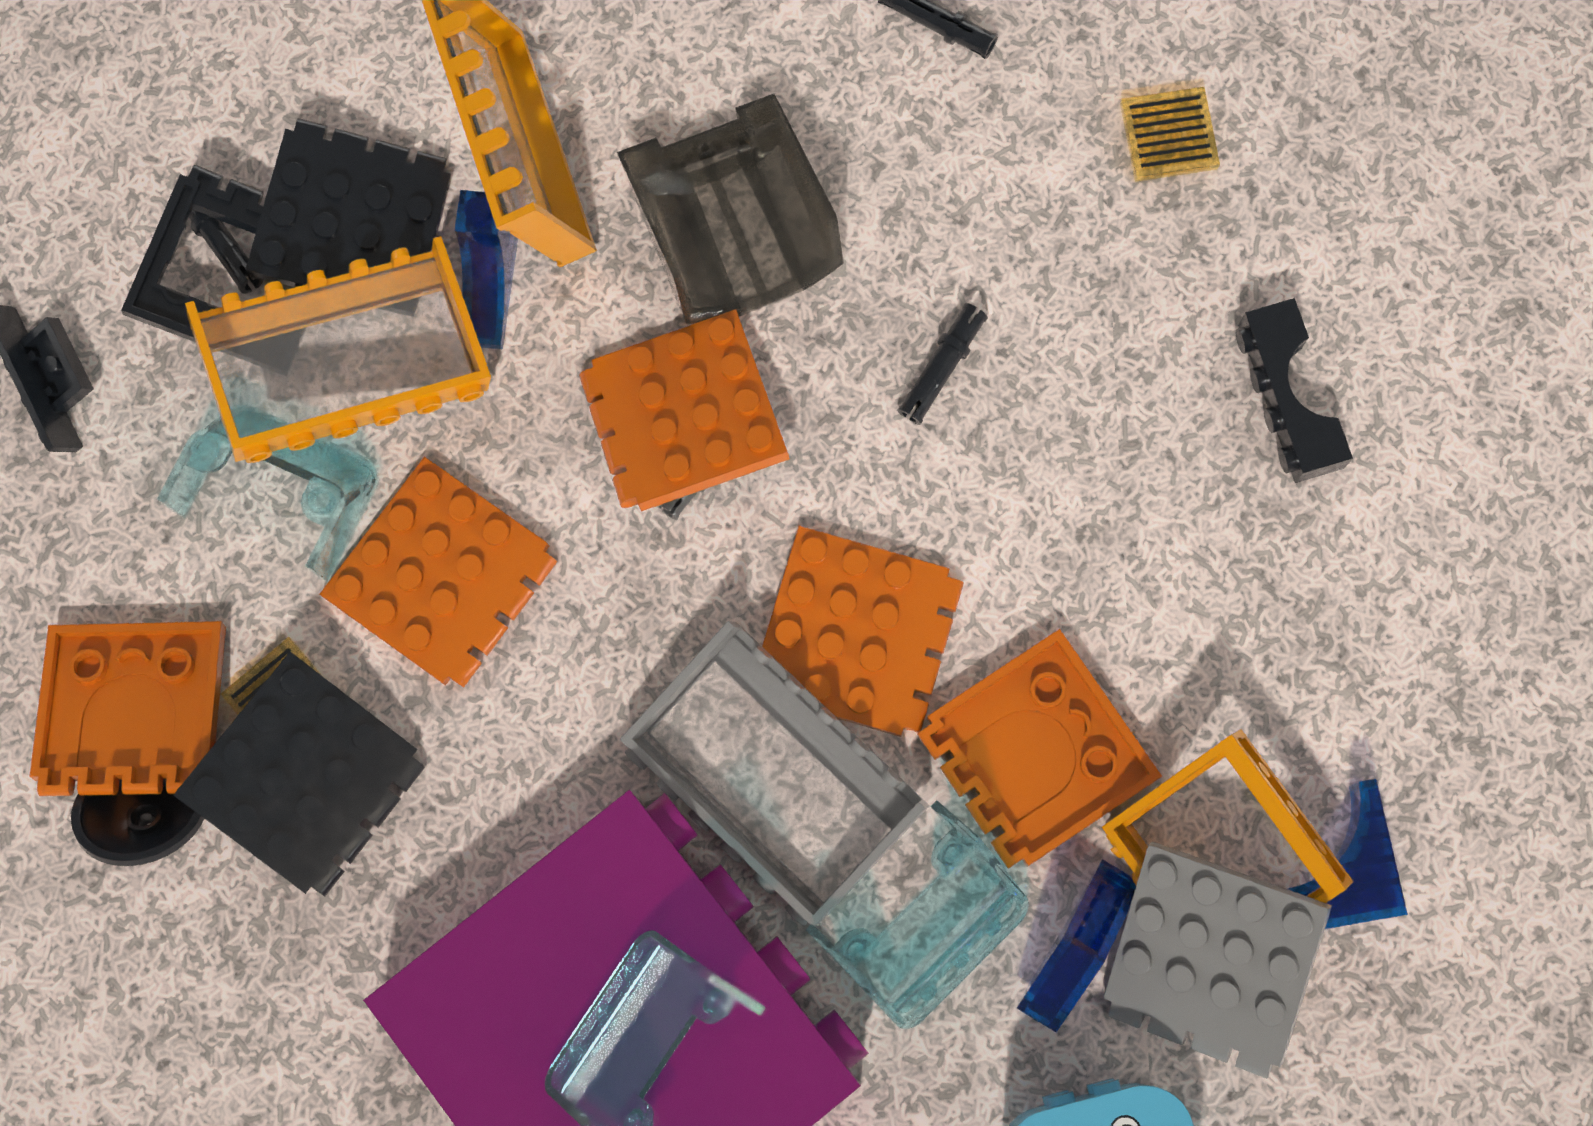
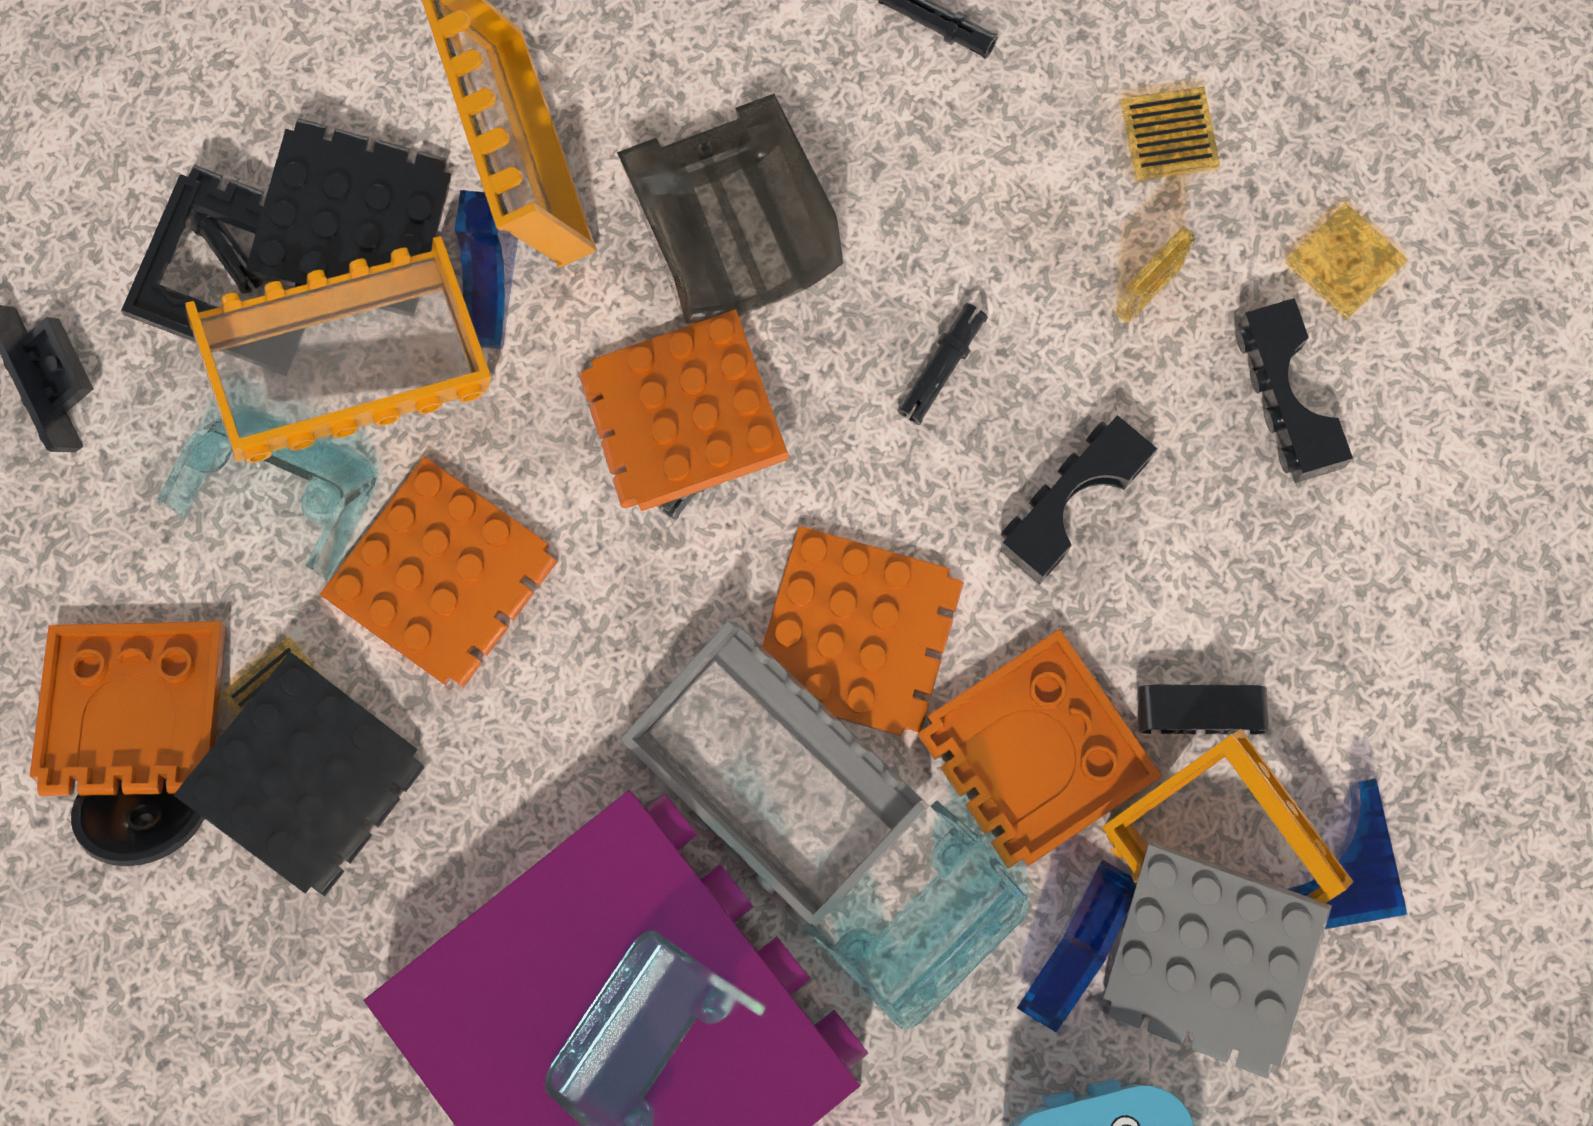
(1112, 459): none -> black arch
(1155, 275): none -> clear yellow tile
(1202, 707): none -> black beam
(1346, 261): none -> clear yellow tile

